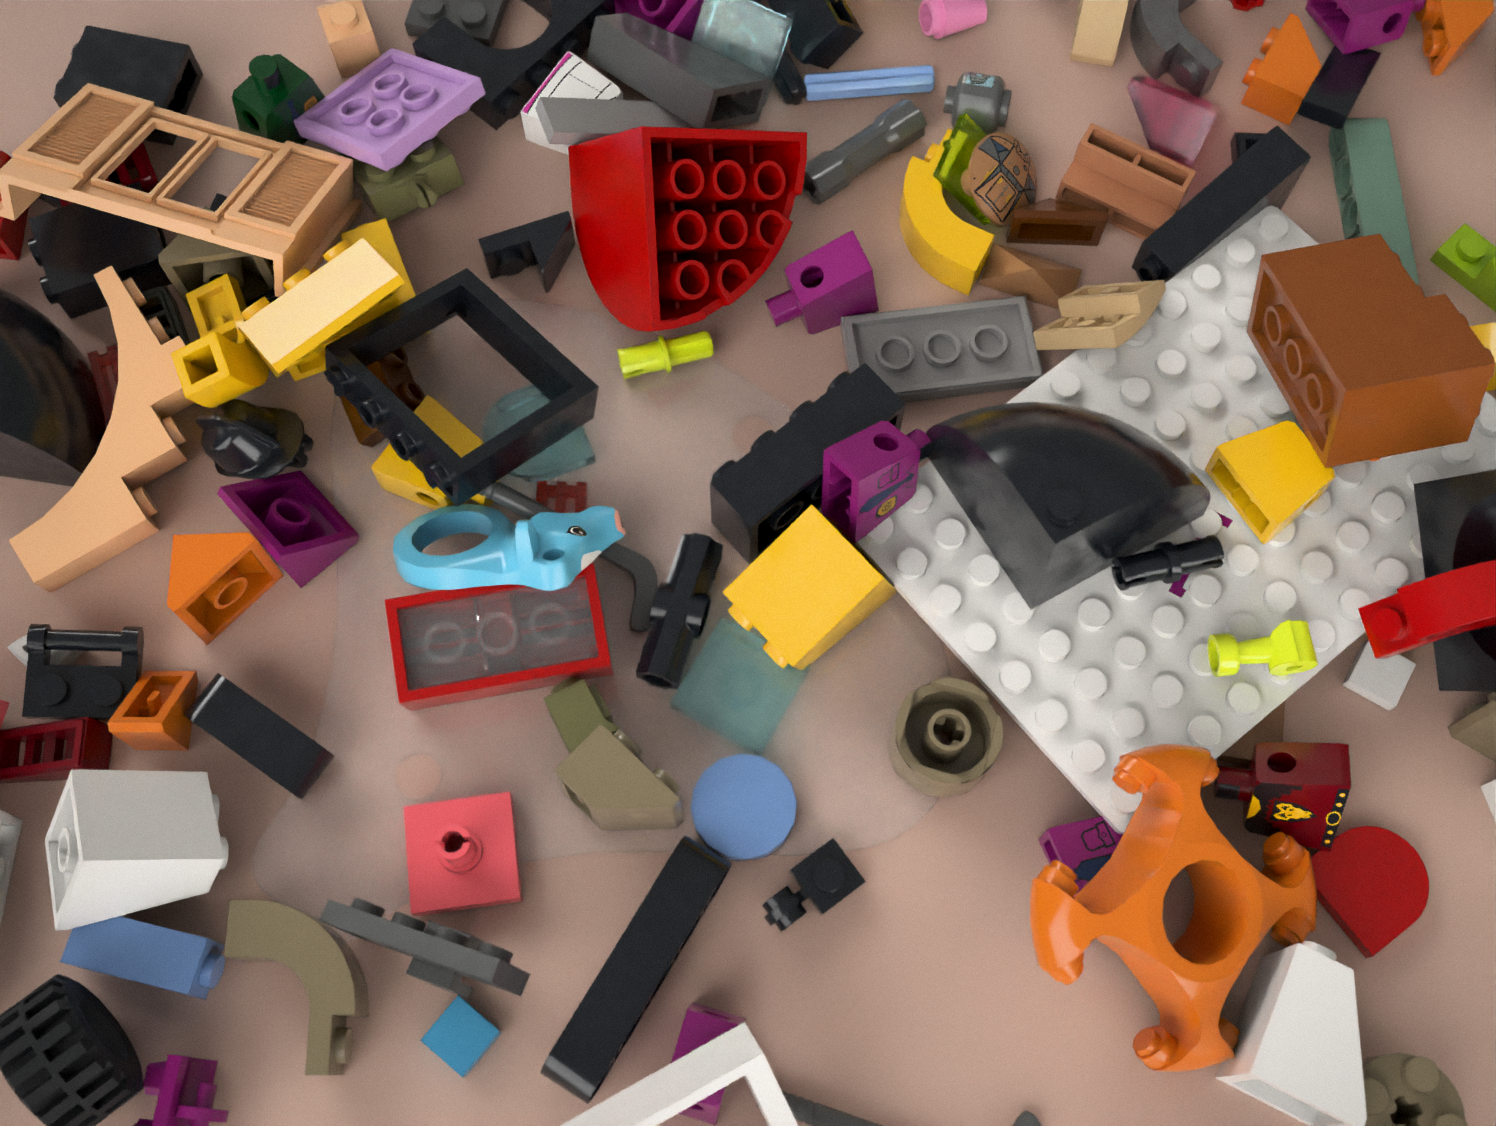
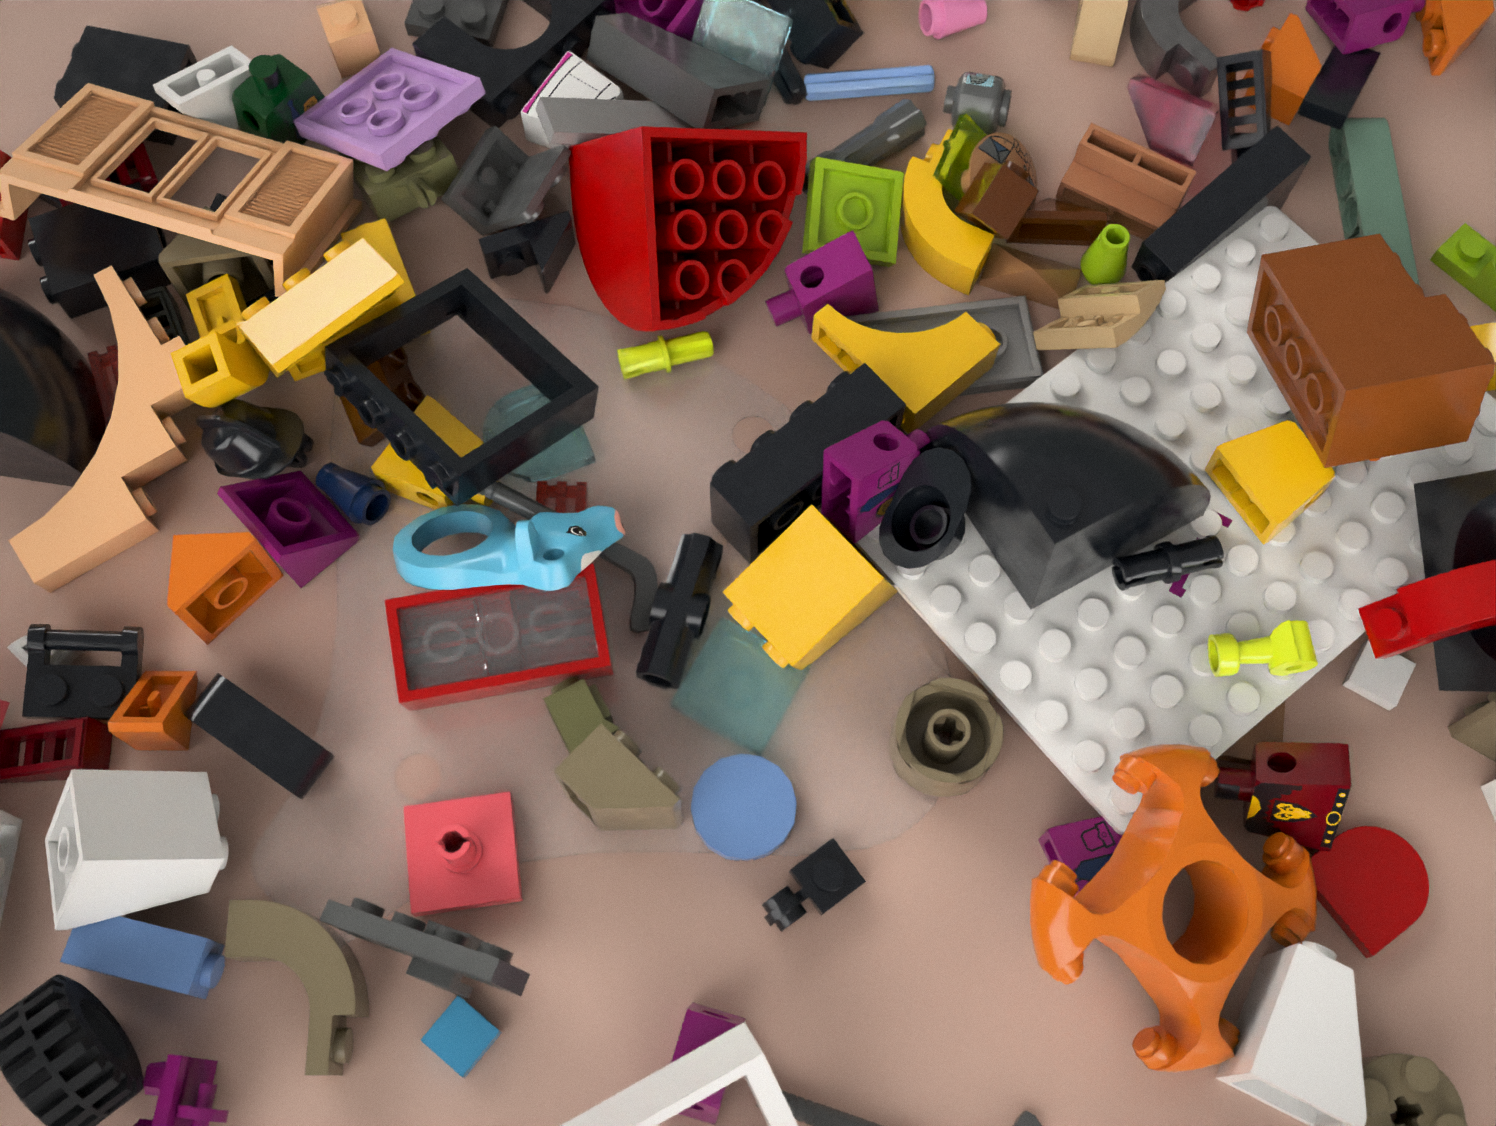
(207, 87): none -> white slope
(356, 494): none -> dark blue cone
(503, 184): none -> dark grey bracket
(635, 969): black beam -> none
(857, 199): none -> lime plate
(920, 367): none -> yellow arch
(927, 510): none -> black piece
(997, 198): none -> reddish brown brick
(1107, 256): none -> lime cone
(1227, 85): none -> black slope

